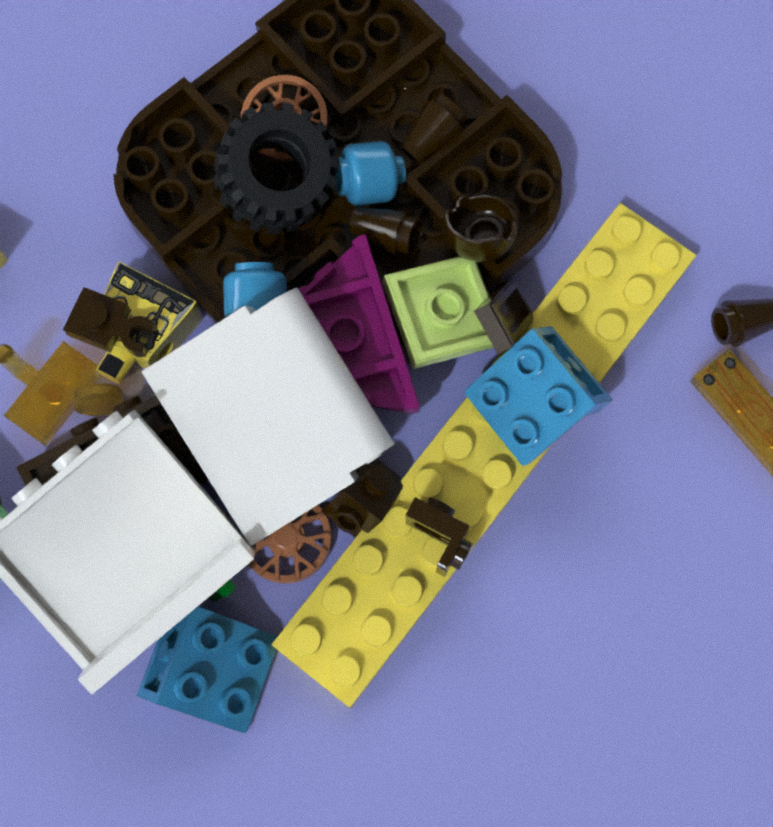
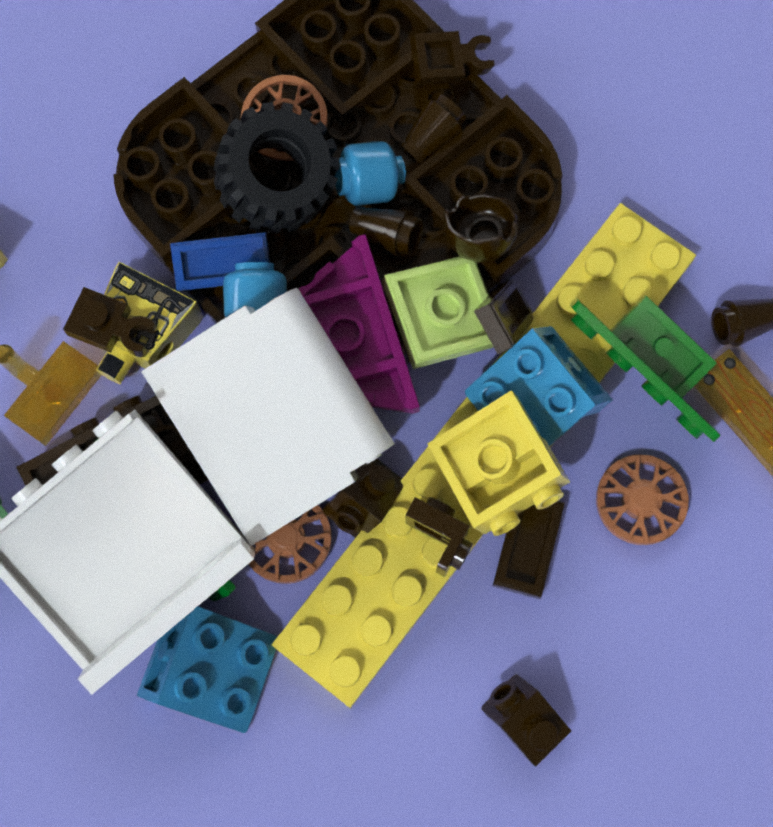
(97, 399): clear yellow tile -> none
(208, 261): none -> blue tile
(442, 58): none -> dark brown plate
(499, 465): none -> light yellow plate
(526, 718): none -> dark brown bracket
(528, 551): none -> dark brown tile
(642, 499): none -> nougat wheel
(659, 352): none -> green bracket

